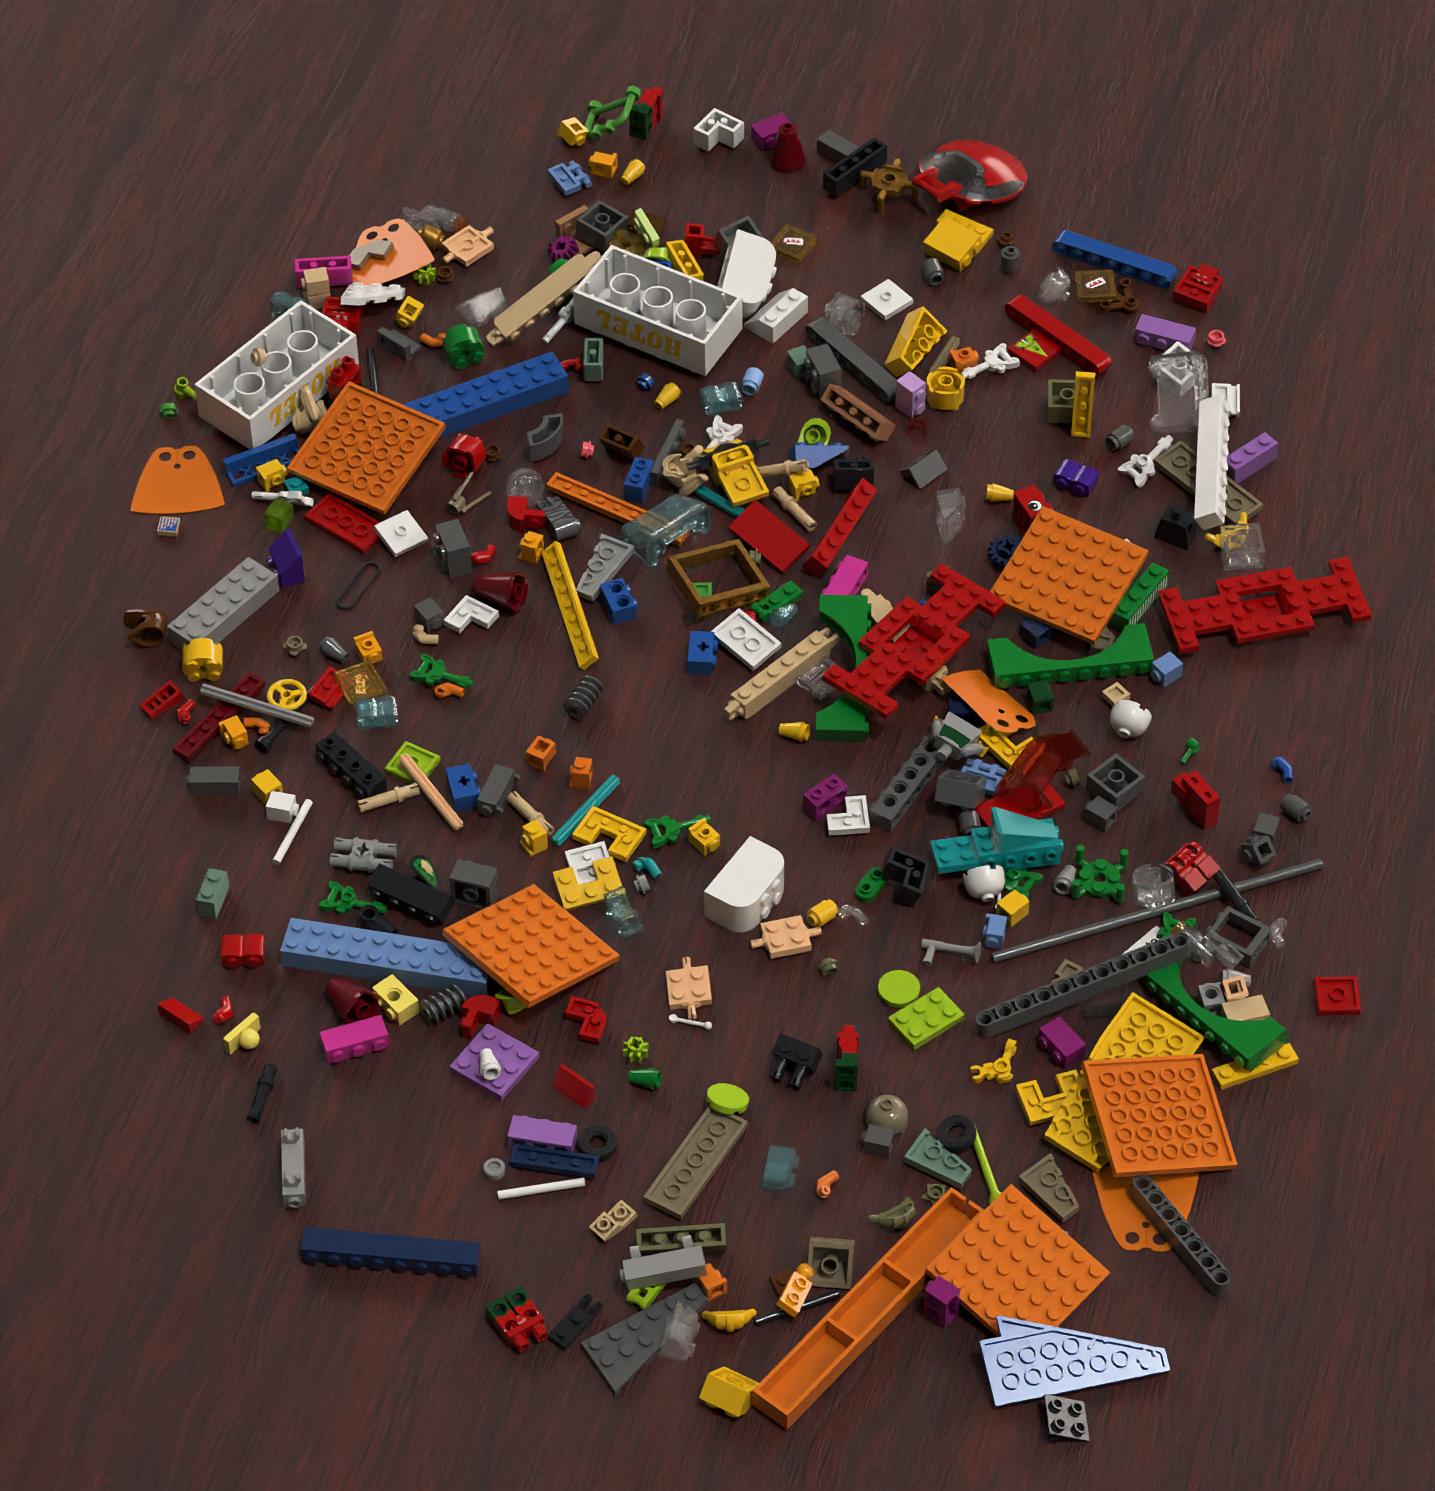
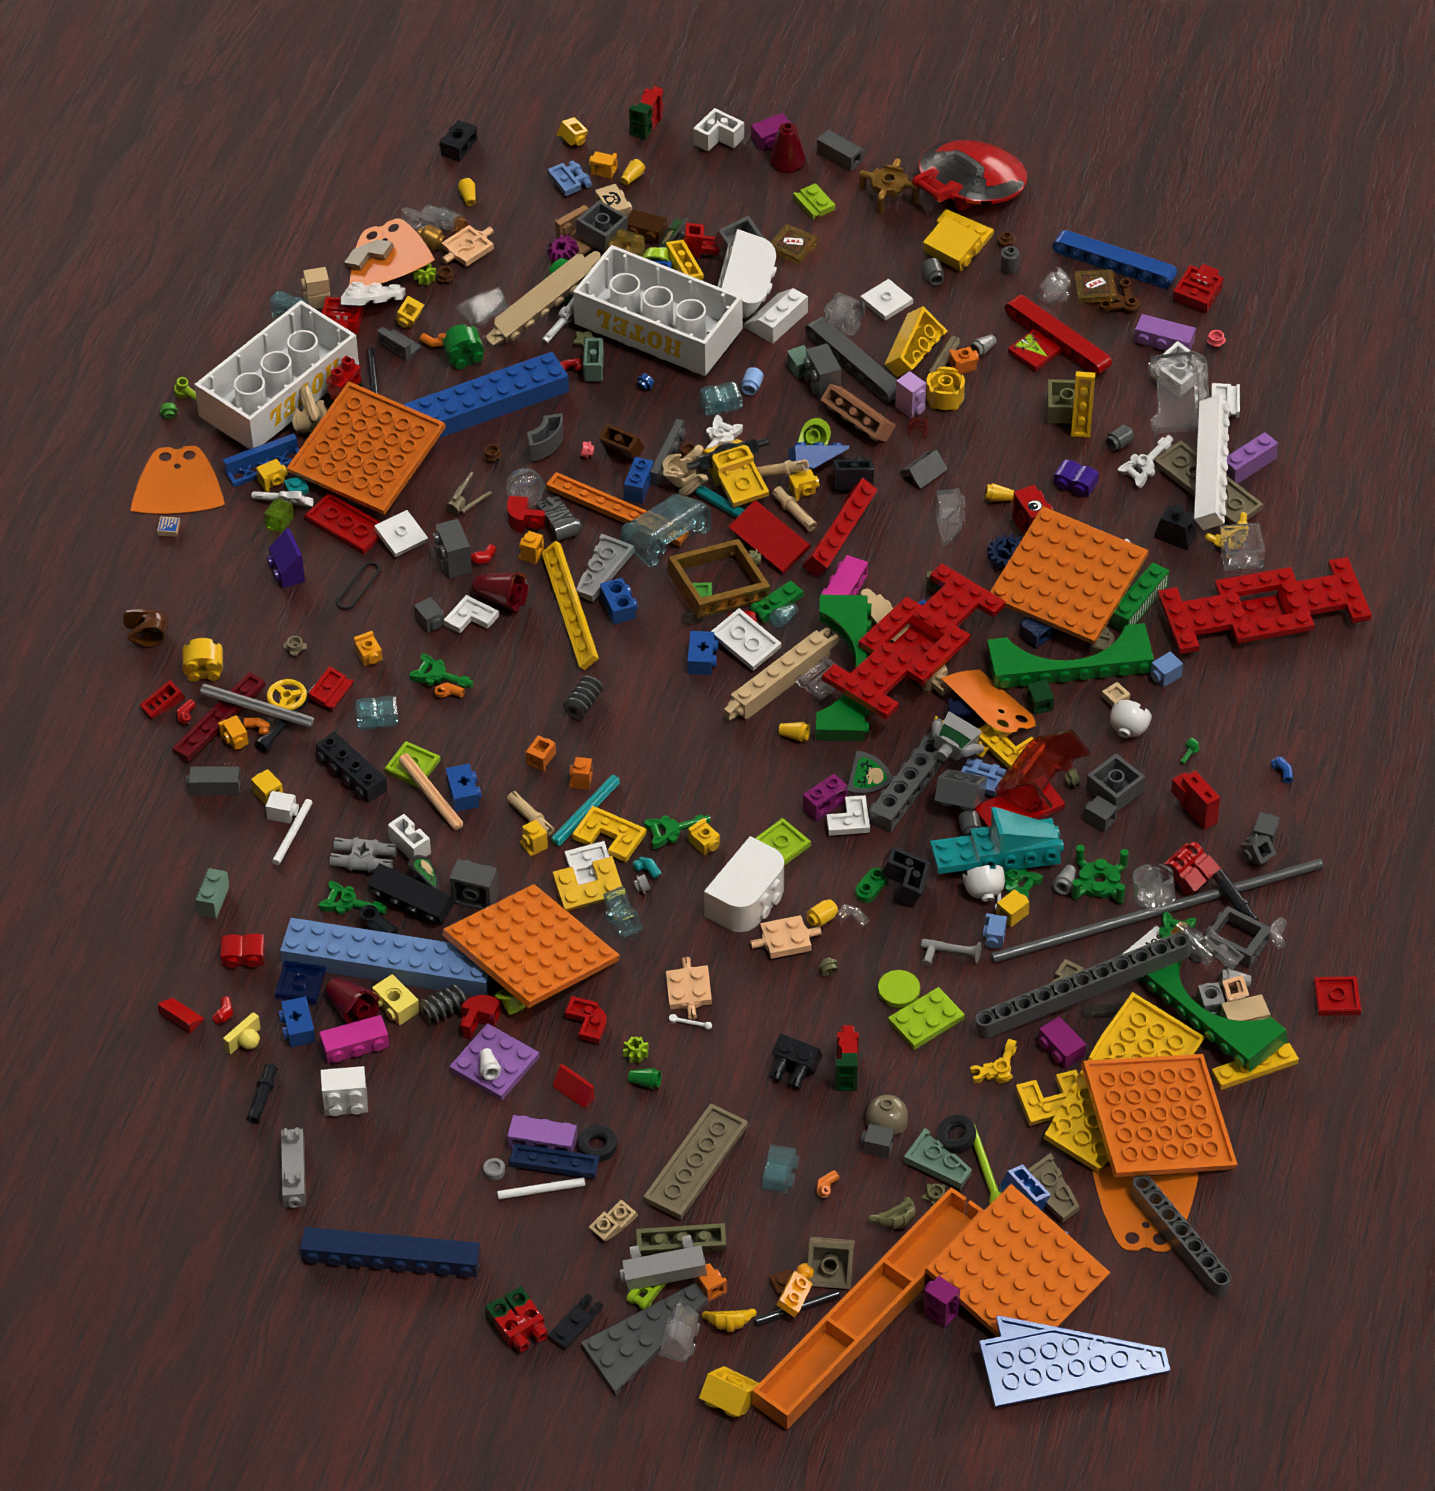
(225, 605): light grey brick -> none
(258, 356): tan plate -> none
(298, 1022): none -> blue brick
(300, 981): none -> clear blue plate
(333, 649): dark grey cone -> none
(338, 269): dark pink brick -> none
(344, 1091): none -> white brick
(360, 682): clear yellow tile -> none
(389, 797): tan pin -> none
(407, 839): none -> white brick
(424, 638): tan arm -> none
(458, 140): none -> black brick
(464, 455): red brick -> none
(467, 190): none -> yellow cone
(496, 790): dark grey brick -> none
(581, 336): none -> olive plate
(595, 108): bright green bar -> none
(613, 197): none -> tan brick
(644, 228): yellowish green plate -> none
(667, 395): yellow cone -> none
(674, 231): none -> shield
(727, 1098): lime tile -> none
(785, 839): none -> lime tile
(814, 201): none -> lime plate
(846, 172): black brick -> none
(868, 774): none -> shield
(983, 344): none -> light grey cone
(993, 363): white piece -> none
(1027, 1185): none -> blue brick
(1065, 1418): hinge -> none
(1296, 807): dark grey brick -> none

